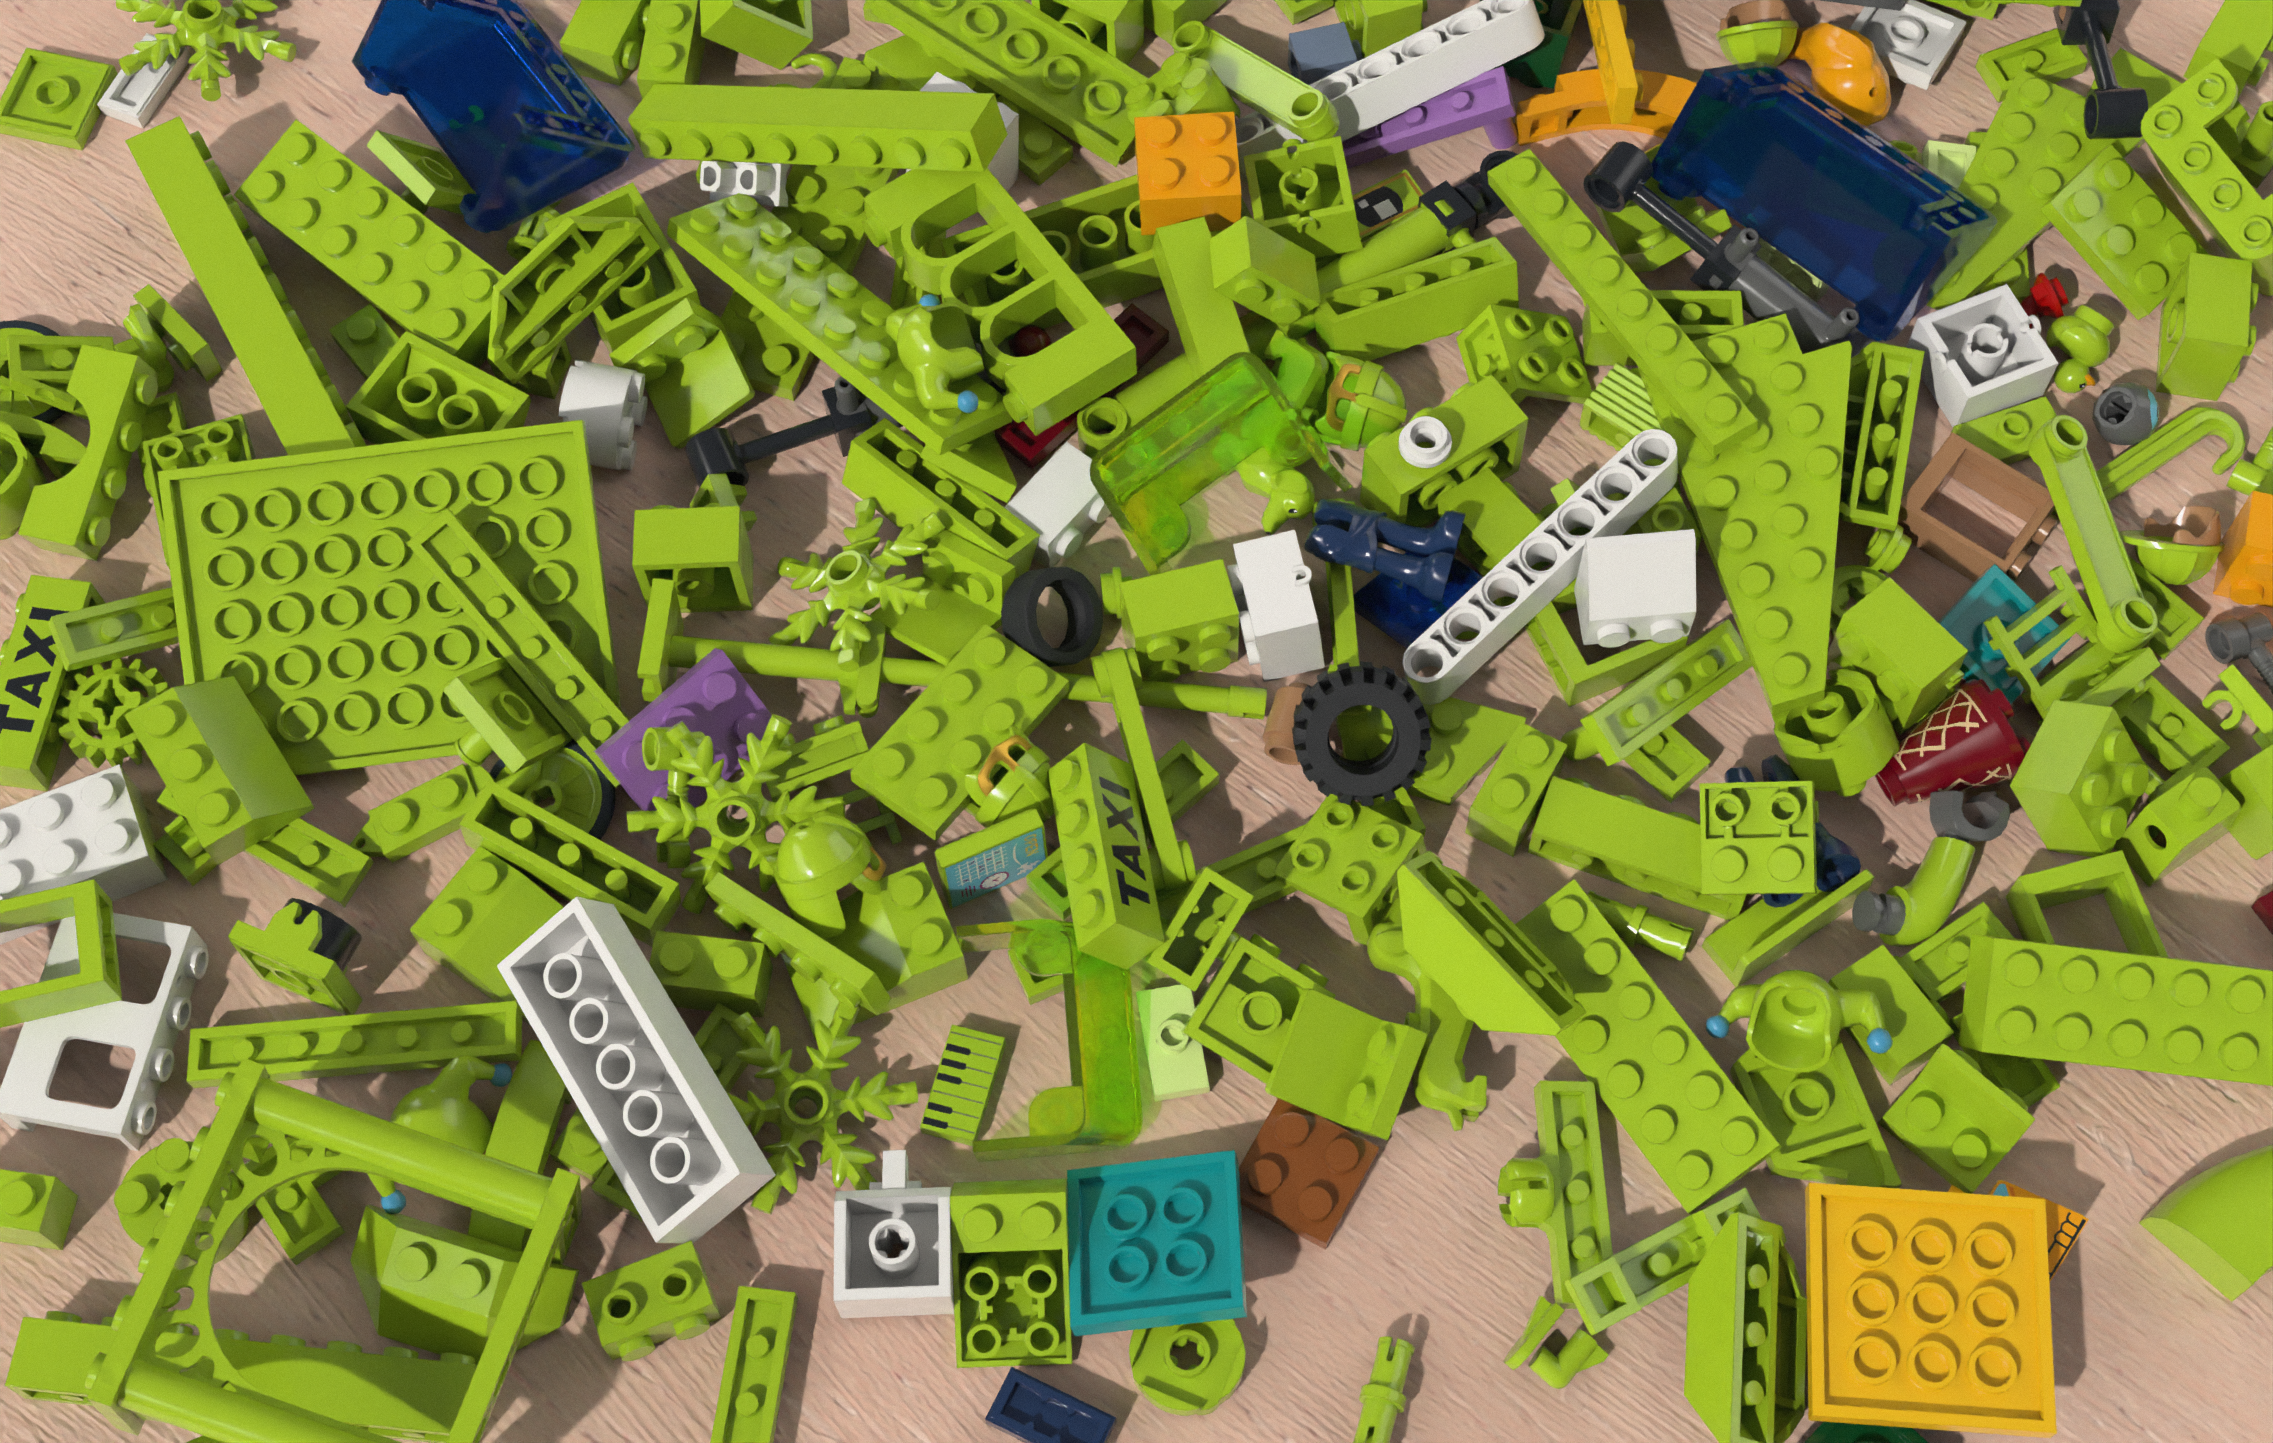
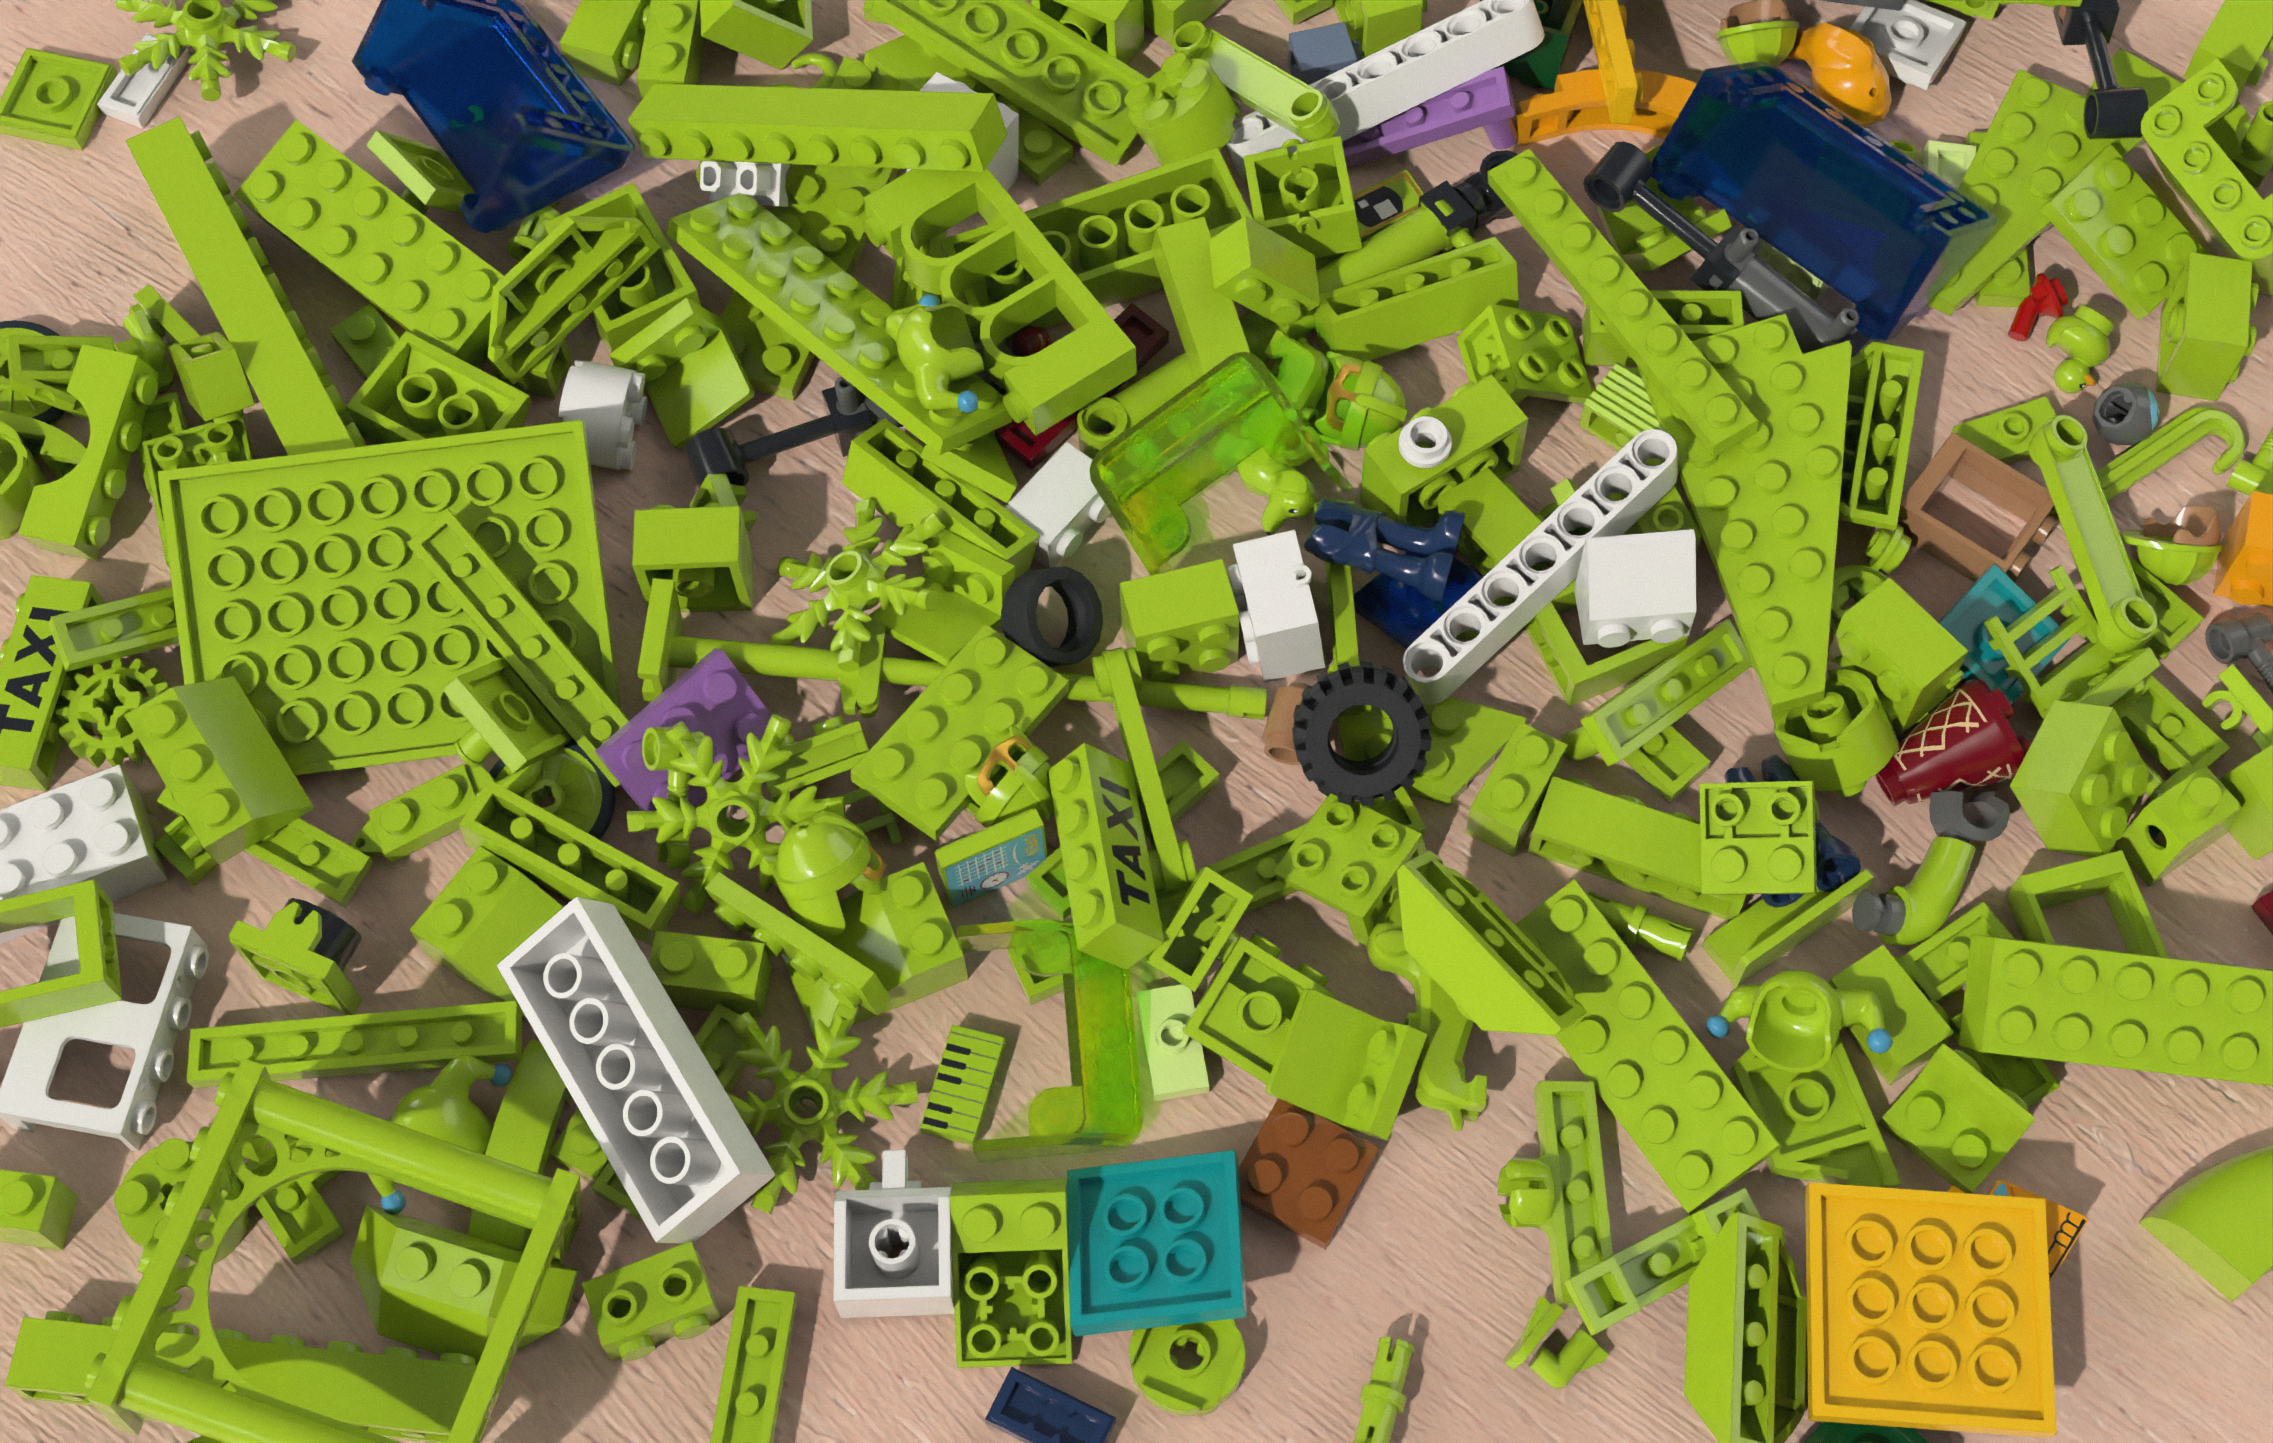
(212, 377): none -> lime brick
(1111, 591): lime plate -> none
(1187, 170): light orange brick -> none
(1982, 355): white brick -> none
(2038, 55): lime plate -> none

